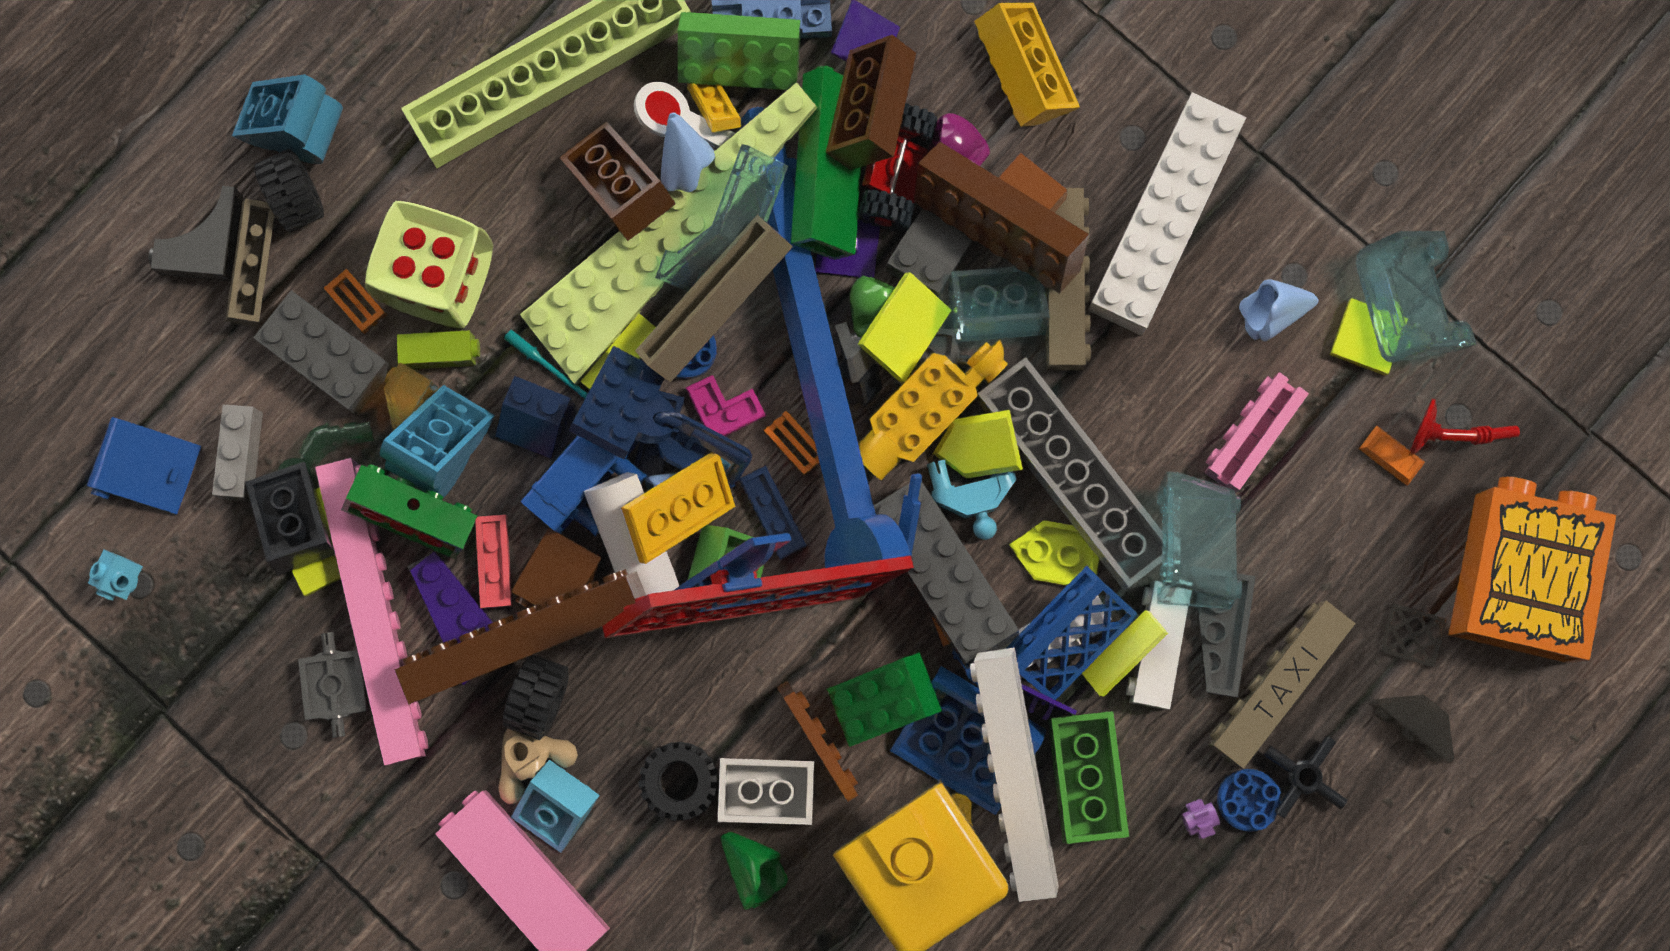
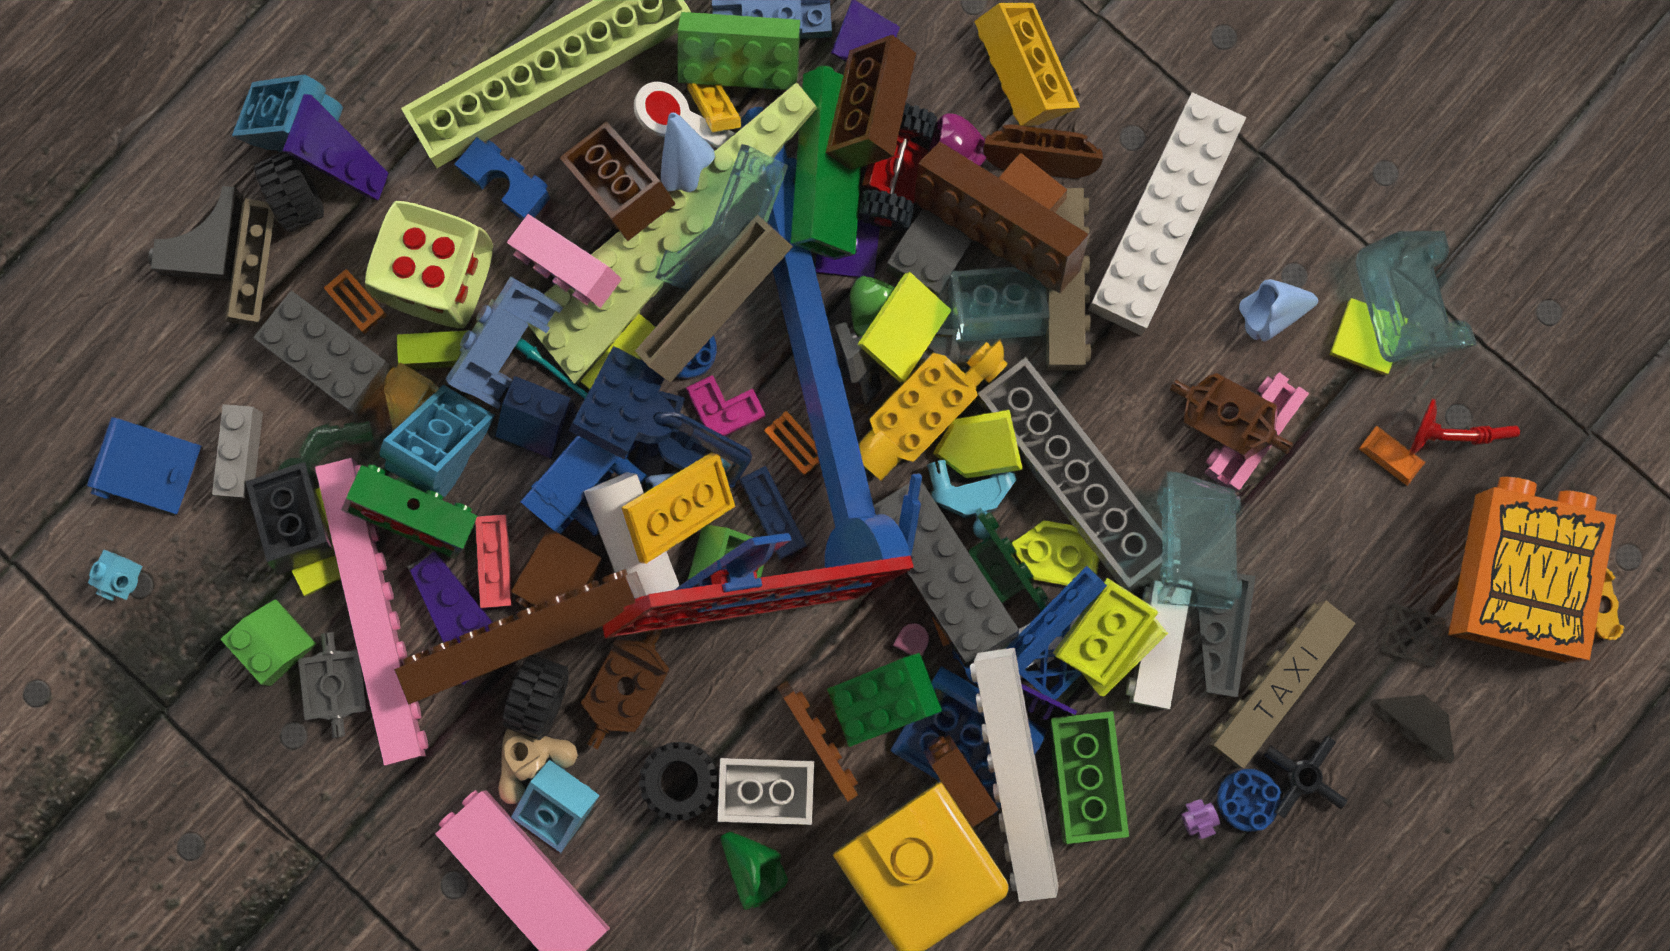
(268, 642): none -> bright green slope
(331, 149): none -> dark purple wing
(484, 163): none -> blue arch
(495, 337): none -> medium blue bracket
(564, 261): none -> bright pink brick
(605, 702): none -> reddish brown plate
(912, 639): none -> bright pink tile
(960, 780): none -> reddish brown brick
(1000, 567): none -> dark green bracket
(1053, 151): none -> reddish brown brick
(1105, 632): none -> neon yellow tile
(1247, 432): none -> reddish brown plate
(1608, 623): none -> yellow piece

